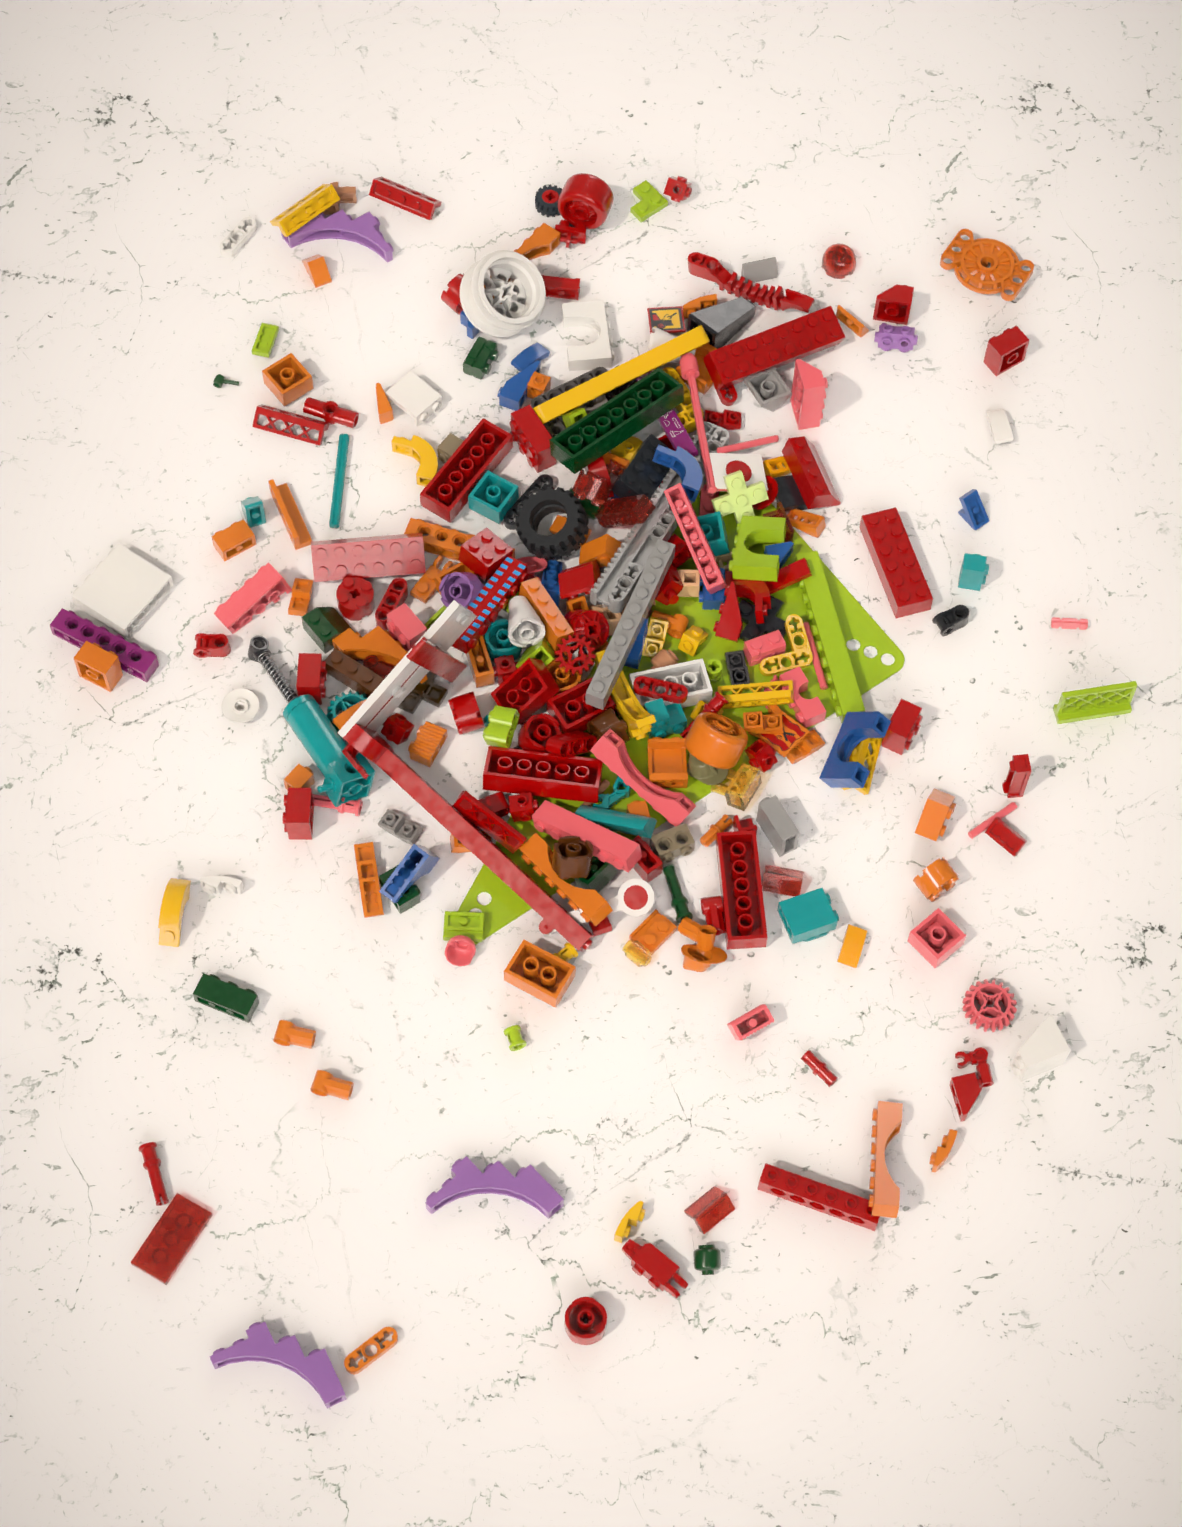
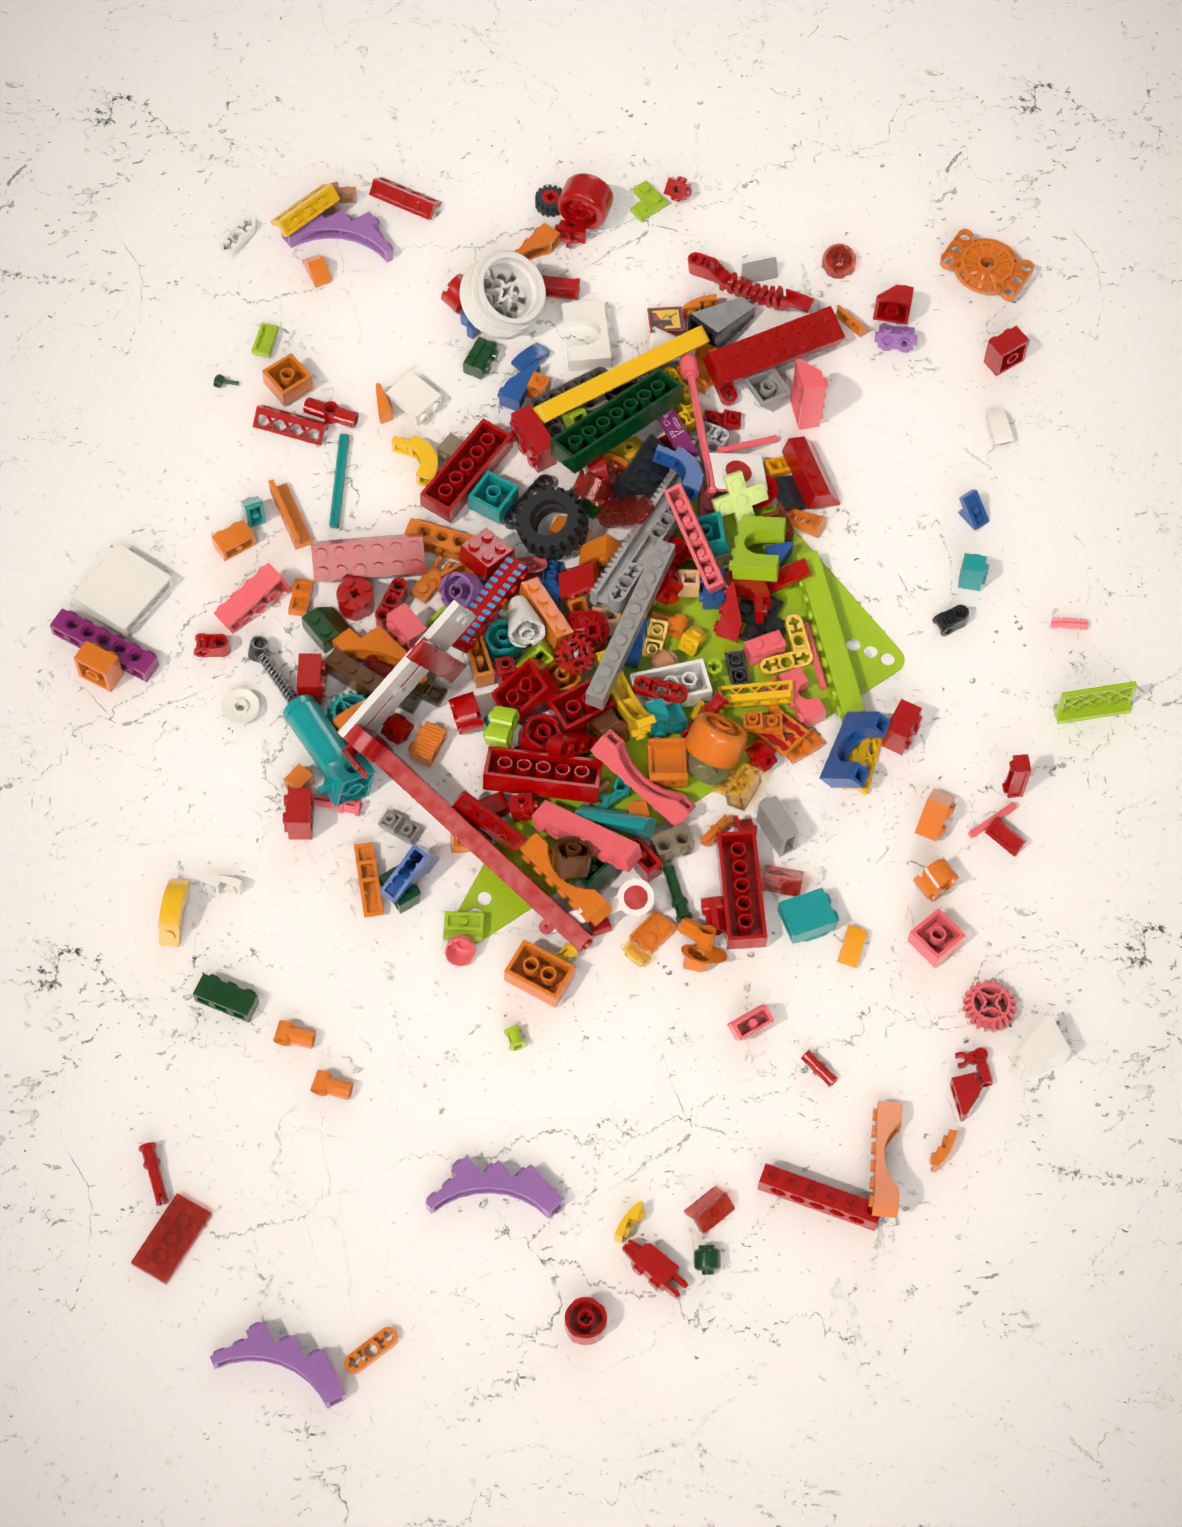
(896, 563): red brick -> none

